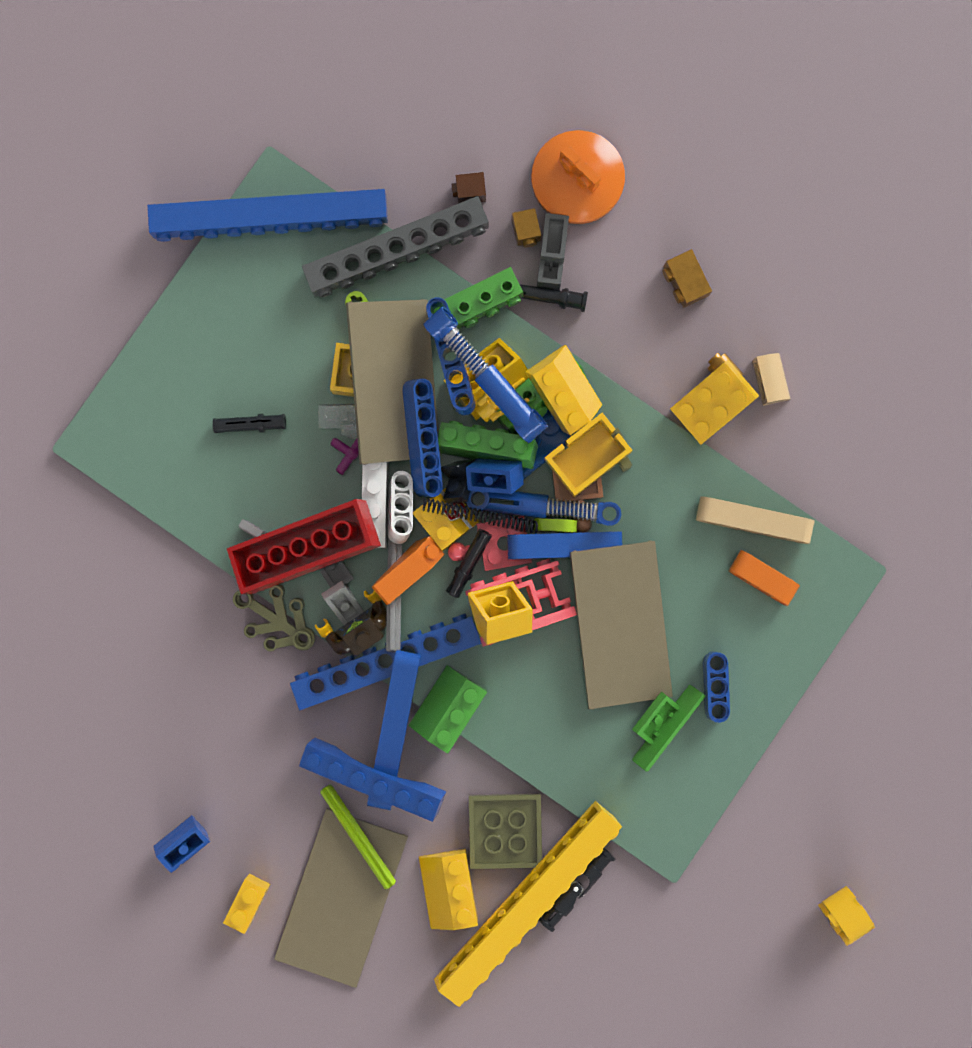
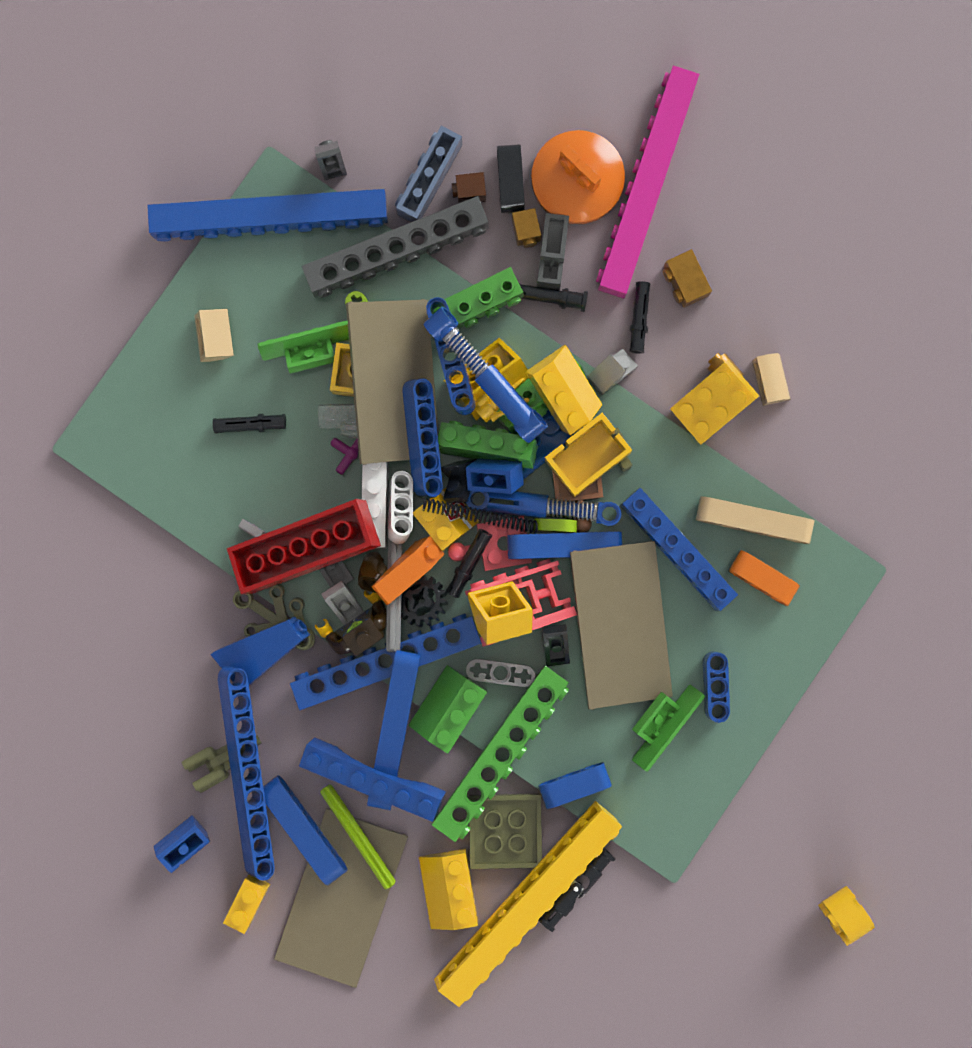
(213, 335): none -> tan brick
(216, 762): none -> olive plant
(238, 764): none -> blue beam
(262, 649): none -> blue slope
(303, 831): none -> blue beam
(306, 348): none -> bright green bracket
(330, 159): none -> dark grey slope
(371, 570): none -> dark brown rock
(417, 609): none -> black gear
(429, 174): none -> sand blue brick
(445, 821): none -> bright green brick
(483, 664): none -> light grey beam
(510, 178): none -> black beam
(555, 645): none -> black slope
(575, 785): none -> blue beam
(611, 371): none -> light grey slope
(638, 328): none -> black pin
(648, 182): none -> dark pink brick
(678, 550): none -> blue brick

